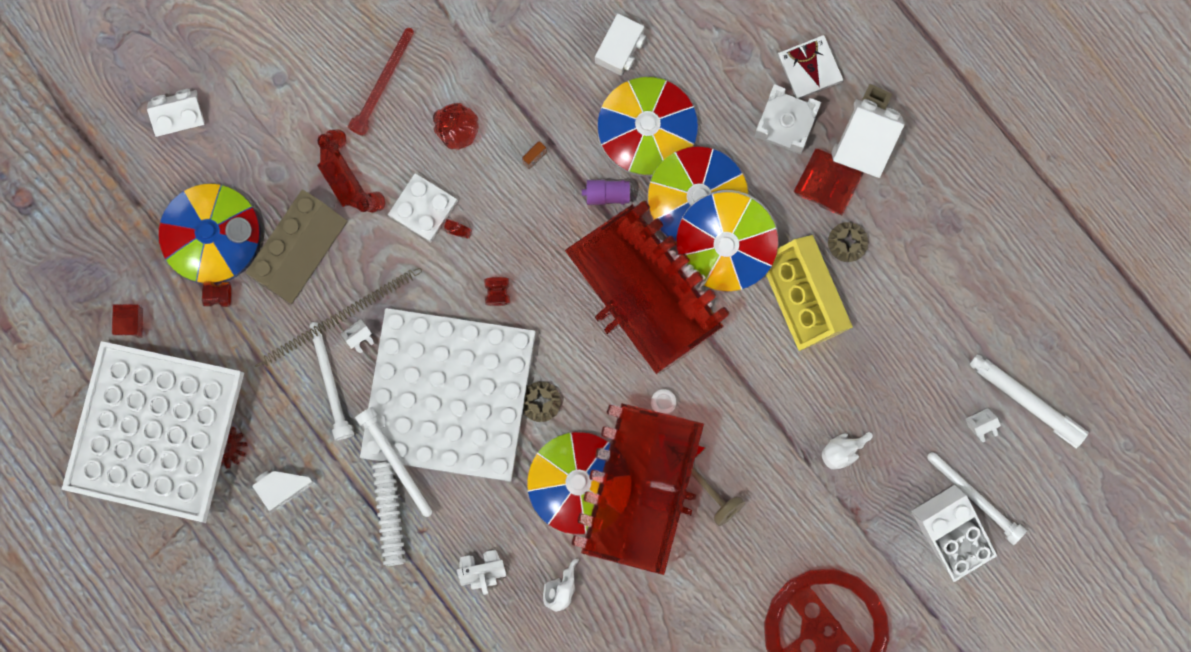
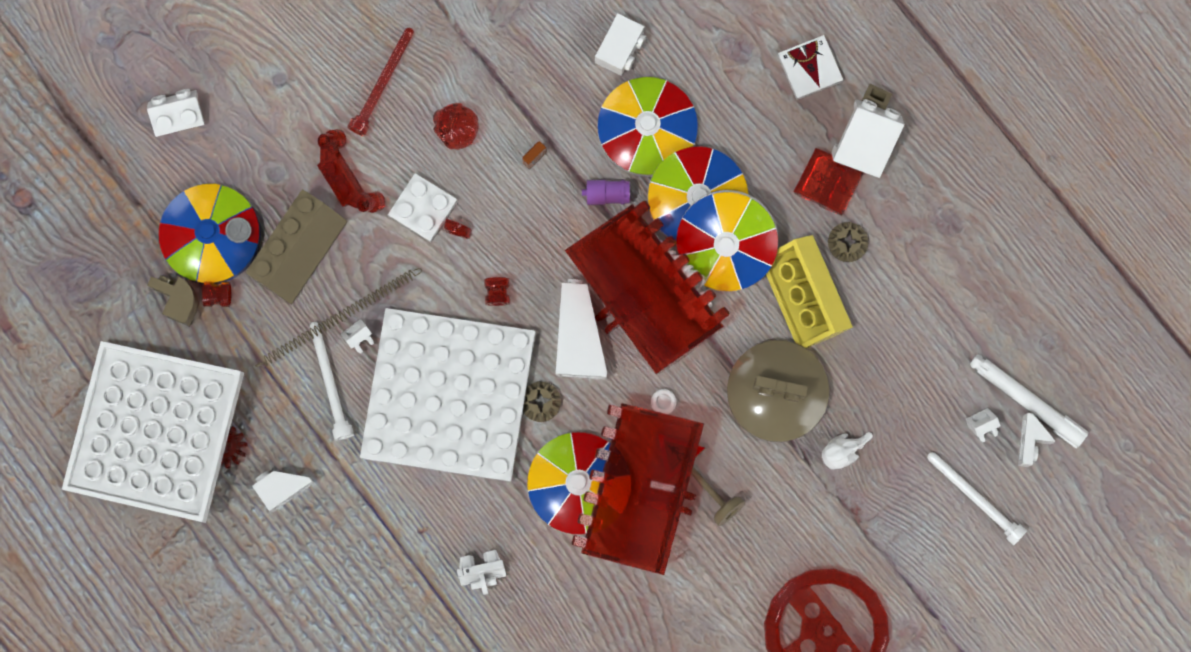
(127, 320): clear red panel -> none
(182, 298): none -> dark tan brick
(369, 421): white piece -> none
(388, 514): white piece -> none
(558, 594): white piece -> none
(578, 337): none -> white slope
(778, 391): none -> dark tan bracket
(787, 120): white panel -> none
(954, 532): white slope -> none
(1032, 432): none -> white slope

